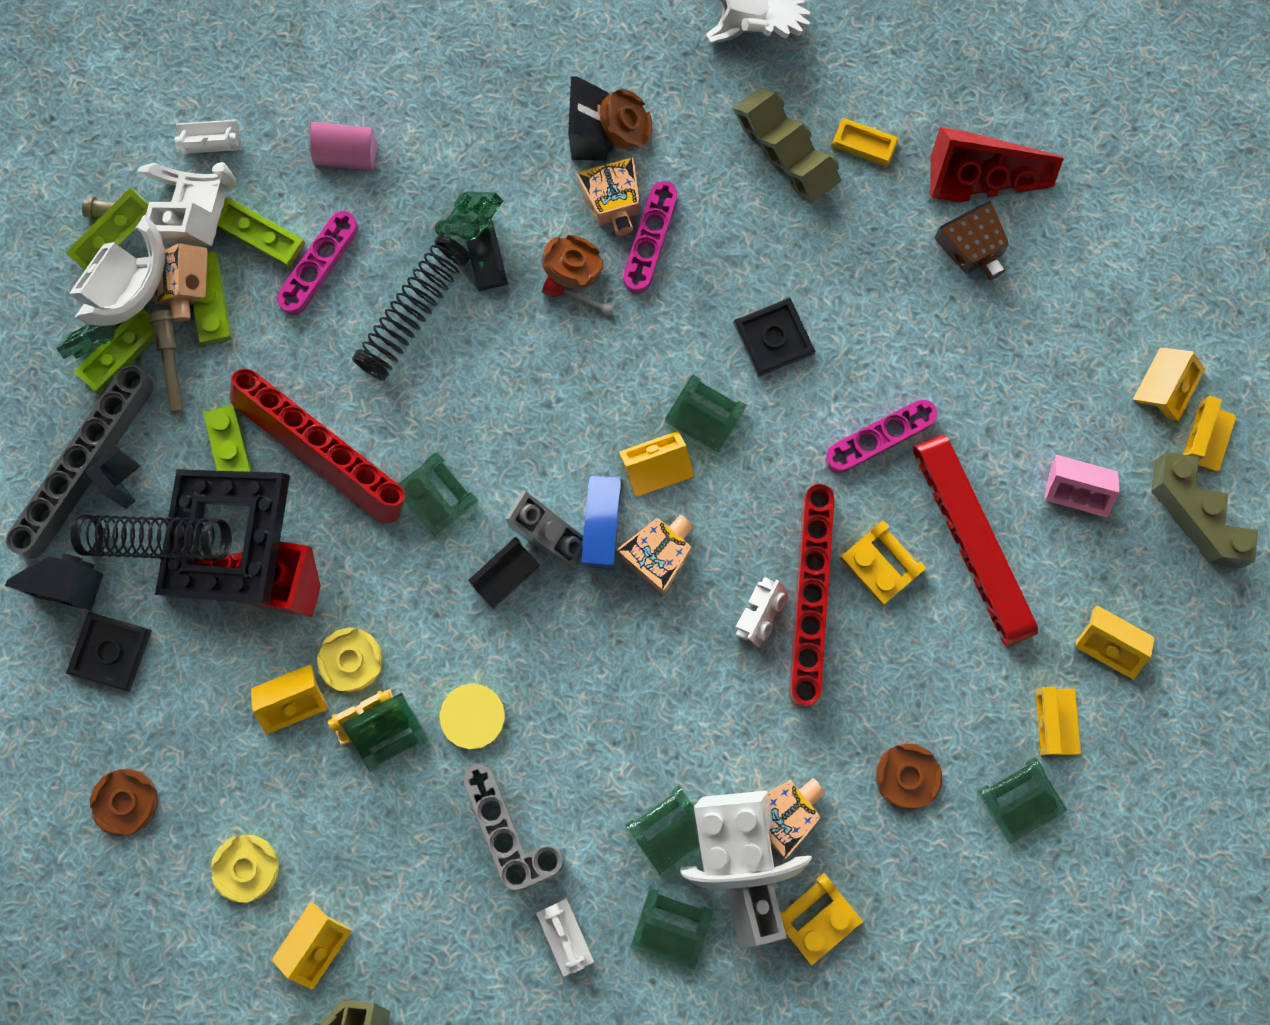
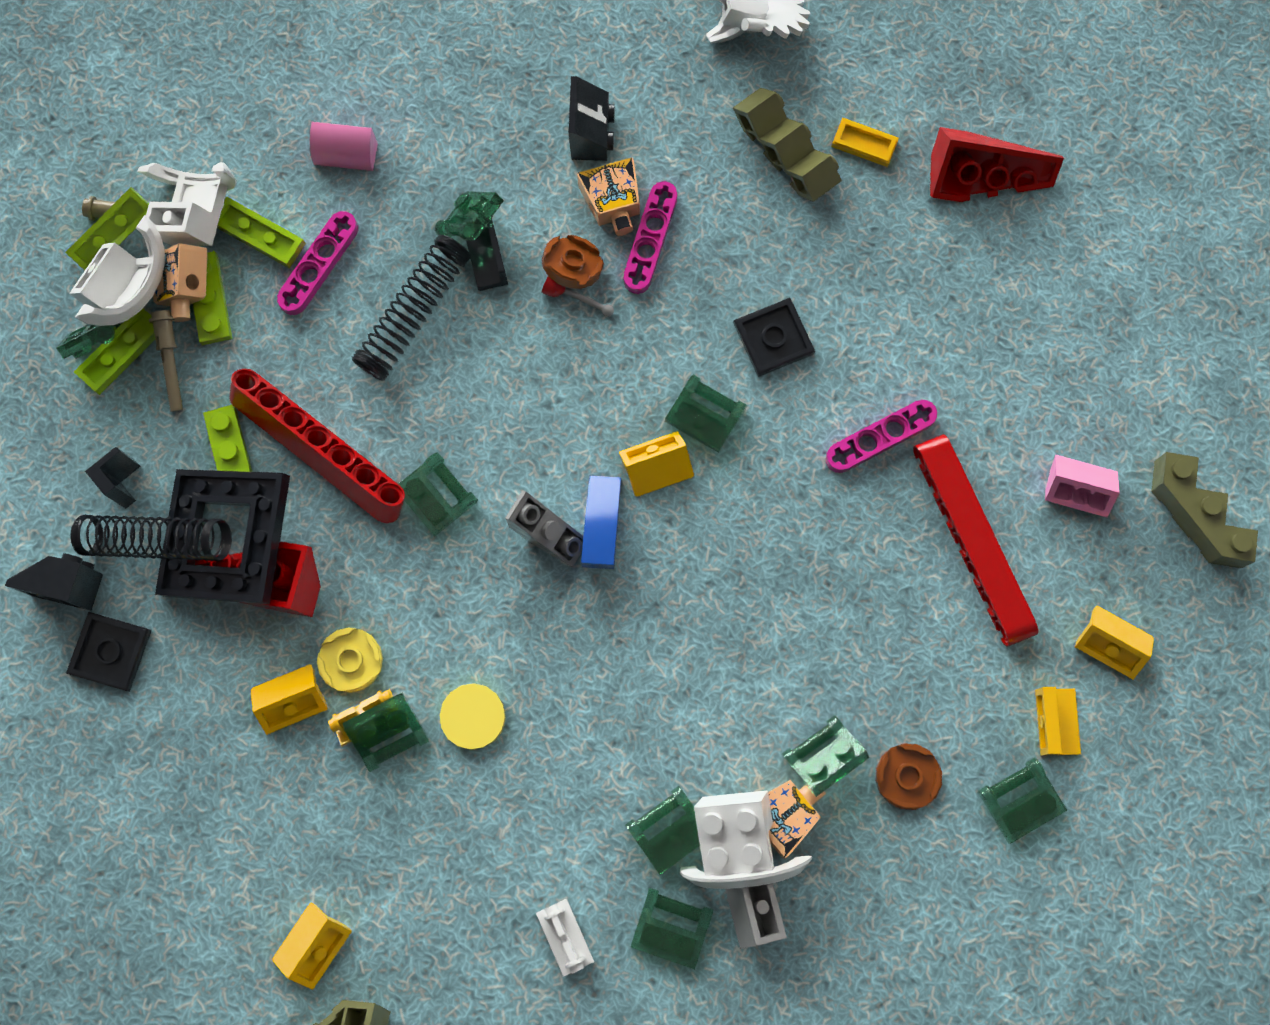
(66, 468): dark grey beam -> none
(128, 792): dark orange tile -> none
(208, 137): white hinge -> none
(255, 870): light yellow tile -> none
(504, 573): black panel -> none
(506, 824): light grey beam -> none
(625, 120): dark orange tile -> none
(658, 551): light nougat torso -> none
(757, 626): white hinge -> none
(819, 581): red beam -> none
(826, 927): yellow plate -> none
(831, 762): none -> clear green plate
(875, 570): yellow plate -> none
(975, 240): reddish brown torso -> none
(1170, 381): yellow panel -> none
(1210, 434): yellow panel -> none

